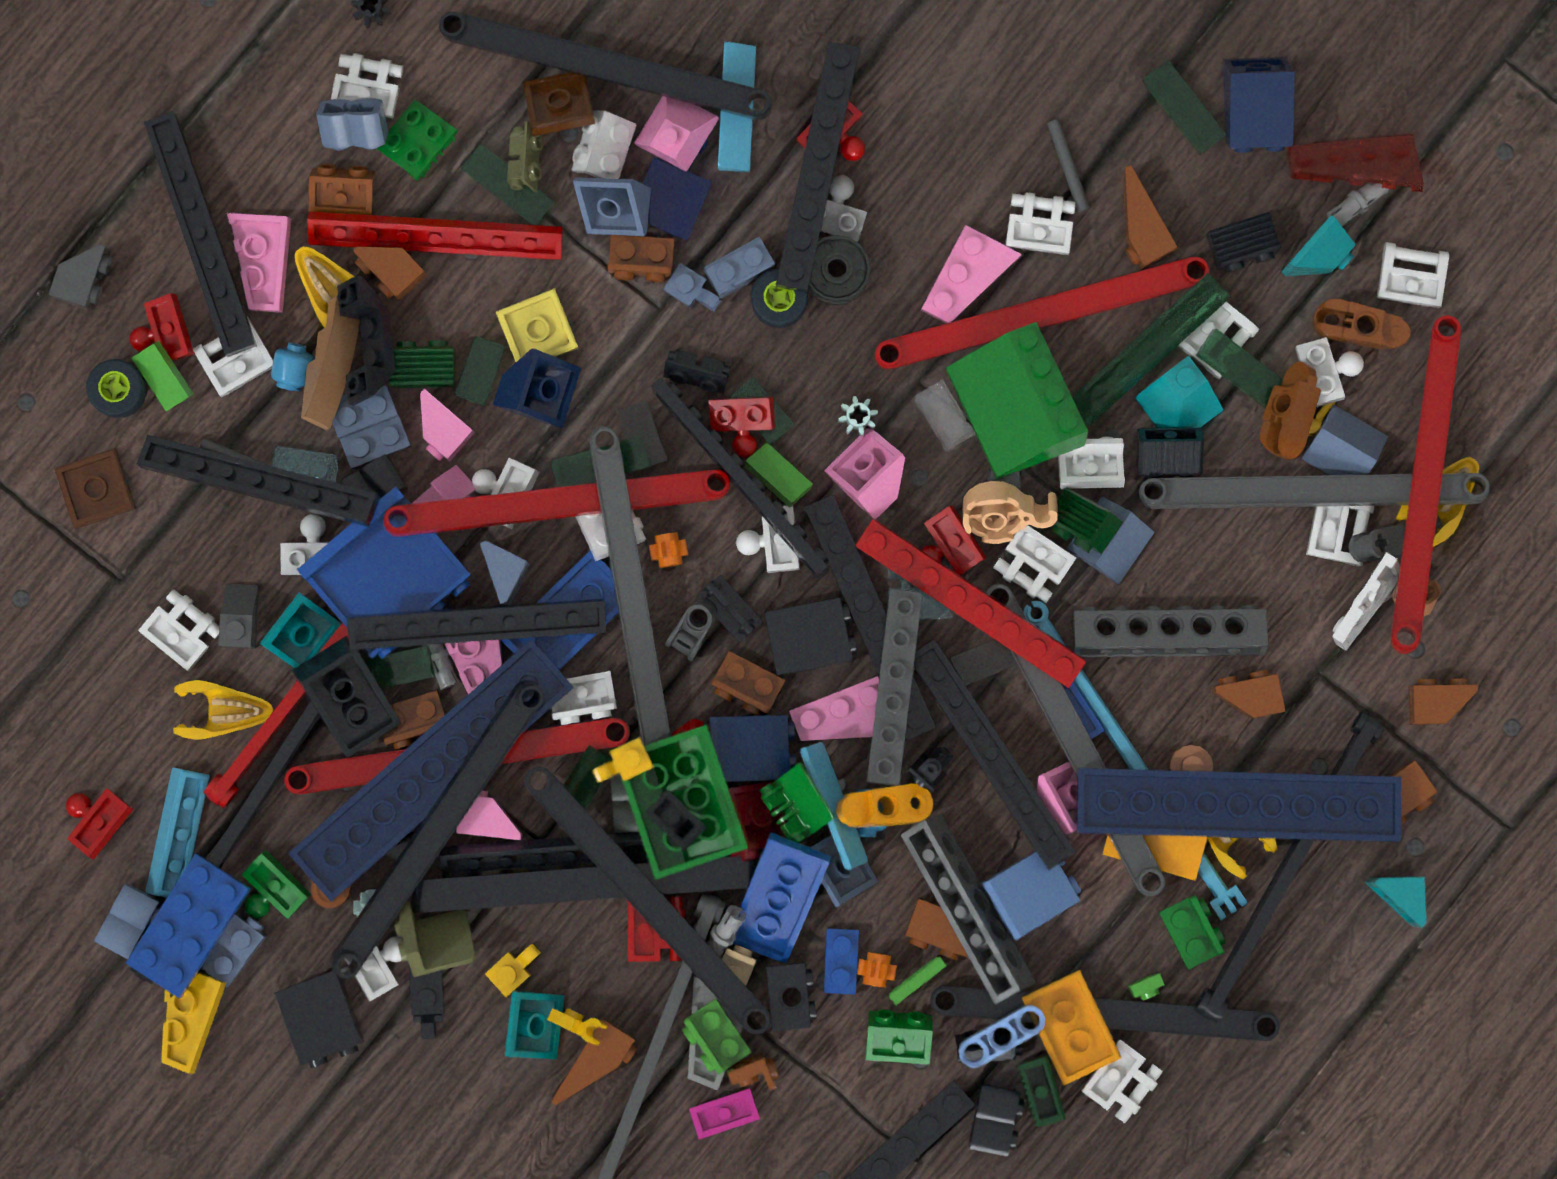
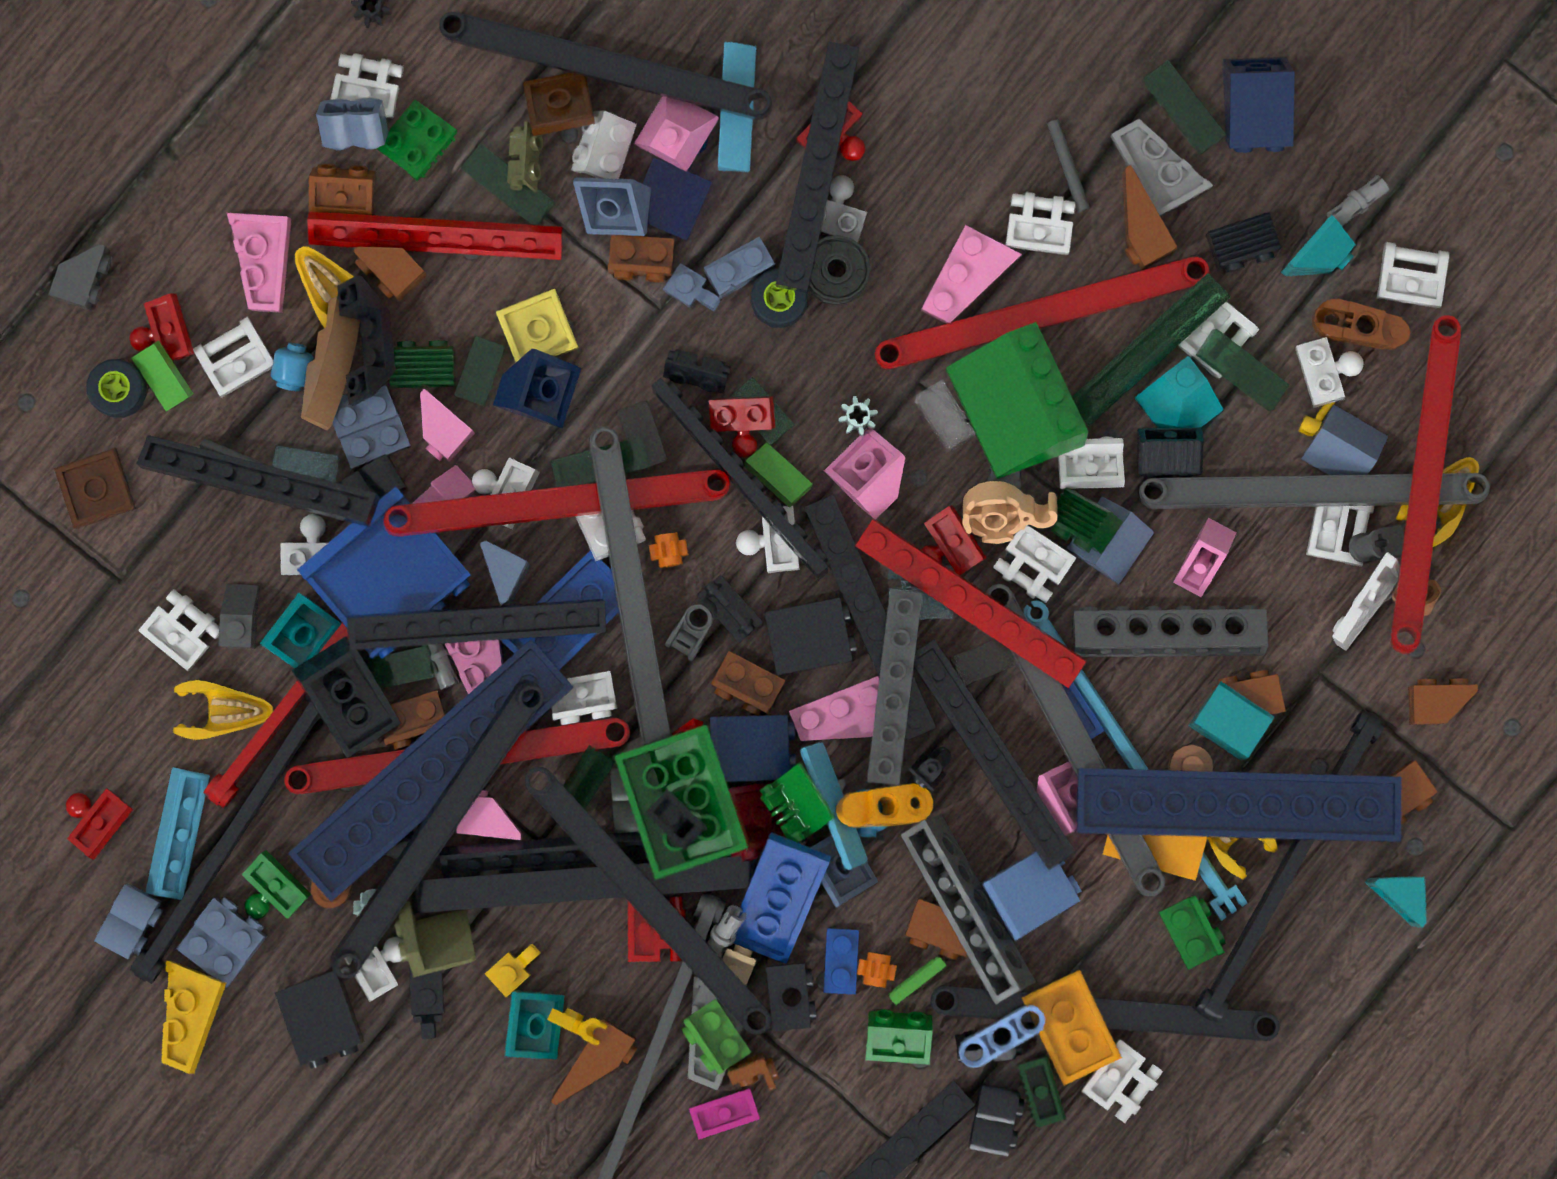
(188, 925): blue plate -> none
(200, 234): black plate -> none
(628, 761): yellow plate -> none
(1147, 986): bright green plate -> none
(1160, 170): none -> light grey wing
(1205, 557): none -> bright pink slope
(1231, 721): none -> teal slope
(1290, 412): dark orange piece -> none
(1379, 160): clear red wing -> none

